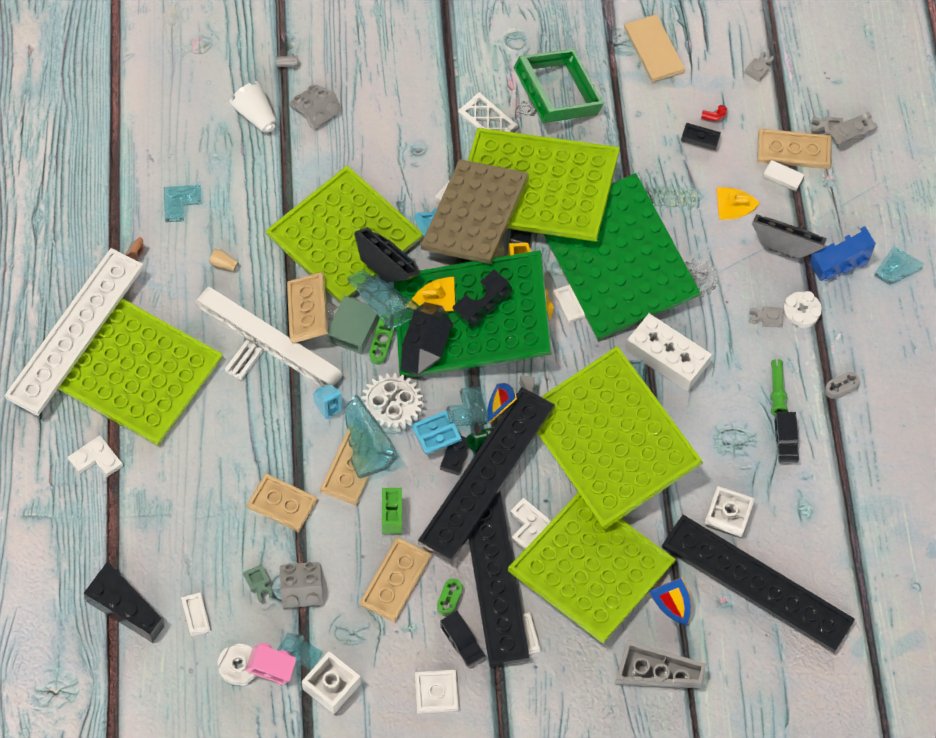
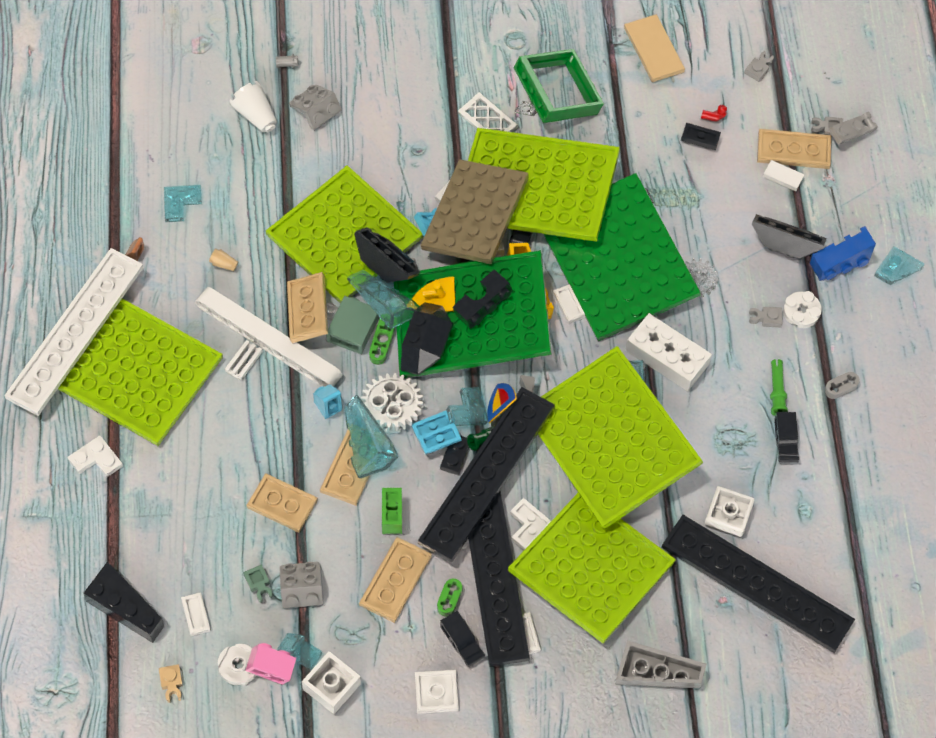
(171, 679): none -> tan plate
(674, 600): blue shield -> none
(734, 203): yellow shield -> none

